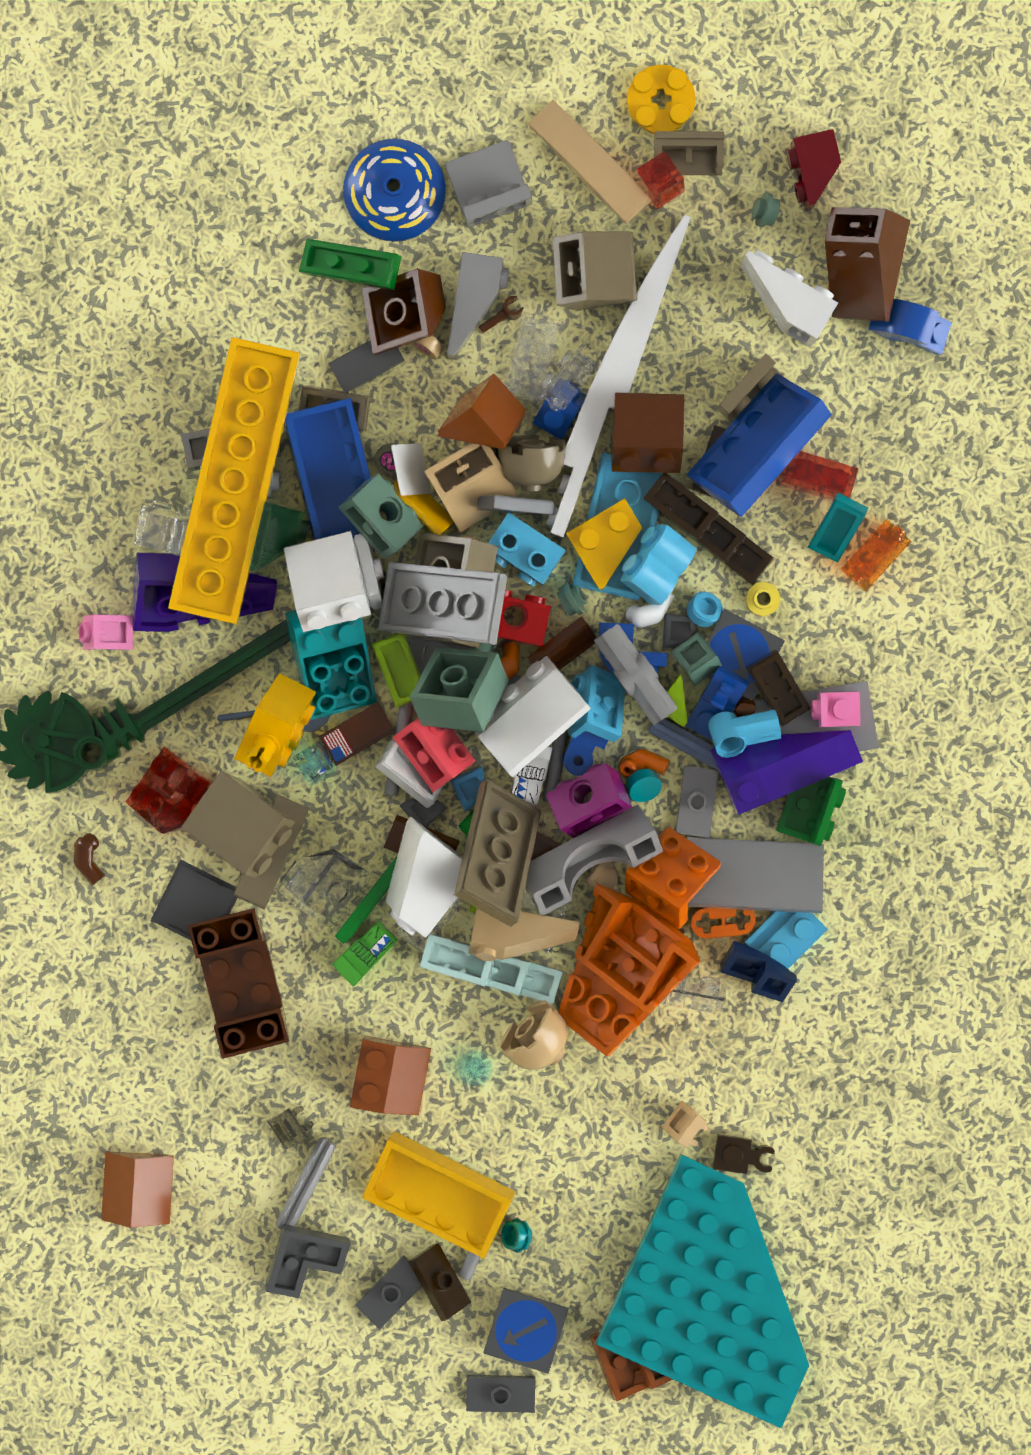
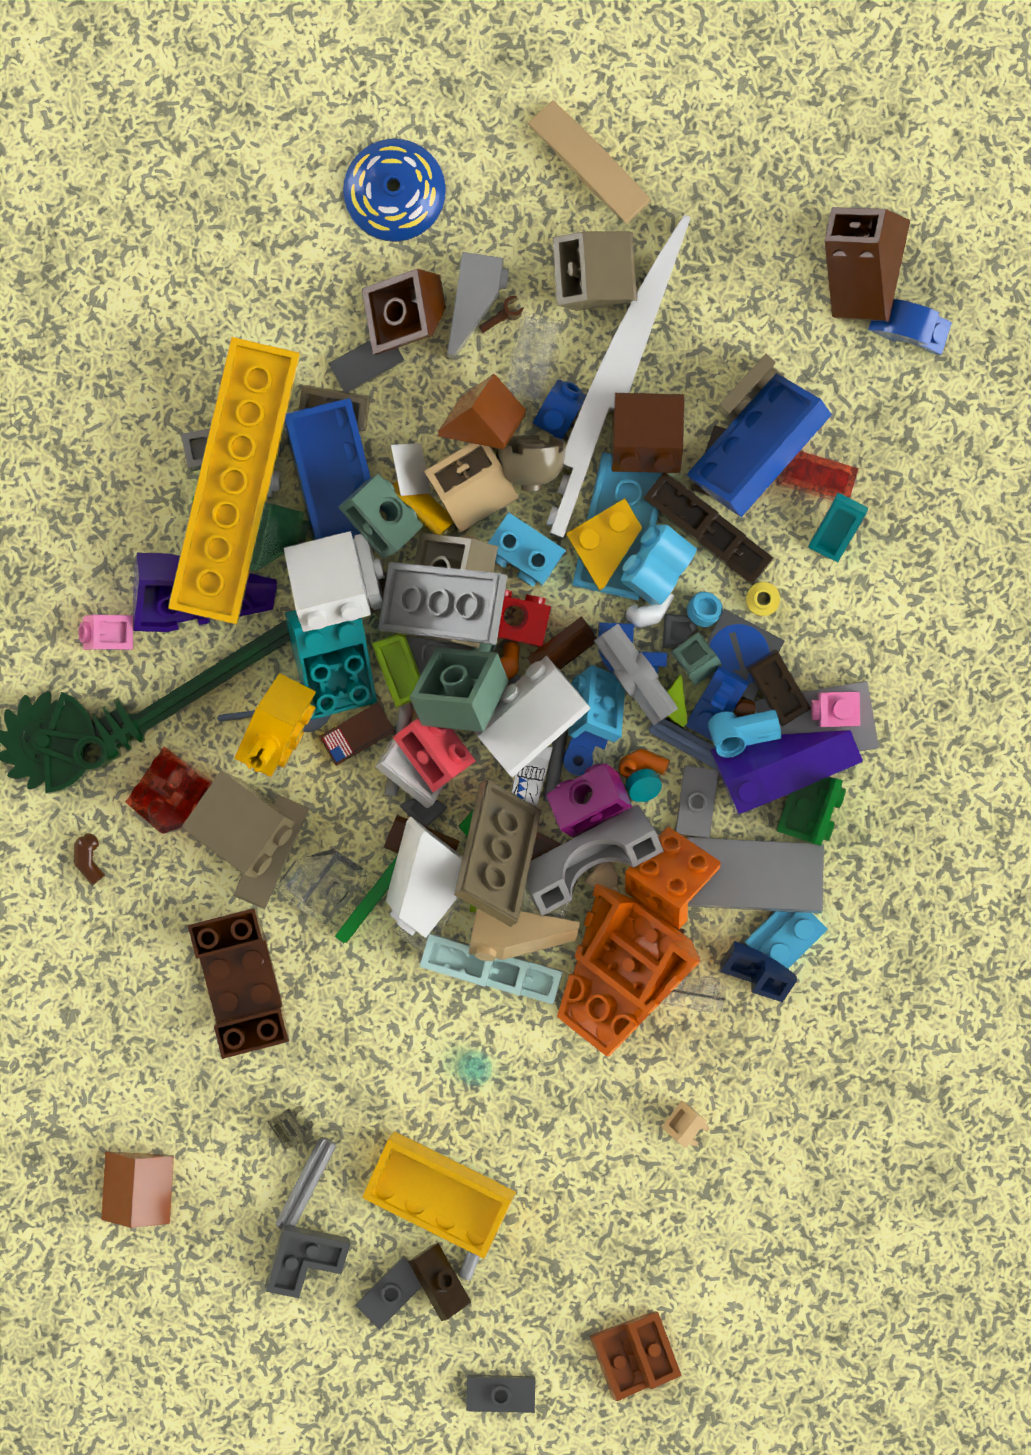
(161, 528): clear brick -> none
(193, 898): dark grey piece -> none
(315, 763): clear light blue leg -> none
(350, 264): green tile -> none
(364, 953): bright green leg -> none
(384, 461): clear smoke tile -> none
(390, 1076): dark orange slope -> none
(429, 346): tan tile -> none
(467, 787): dark azure tile -> none
(488, 183): light grey bracket -> none
(515, 505): tile -> none
(516, 1235): teal plate -> none
(526, 1330): piece -> none
(538, 1038): tan cylinder -> none
(557, 388): clear hinge -> none
(572, 599): sand green plate -> none
(661, 179): clear red bracket -> none
(674, 84): yellow plate -> none
(692, 150): dark tan hinge -> none
(708, 1299): teal plate -> none
(722, 929): orange beam -> none
(735, 1154): dark brown plate -> none
(766, 210): sand green plate -> none
(792, 303): white slope -> none
(815, 161): dark red slope -> none
(876, 554): clear orange hinge -> none

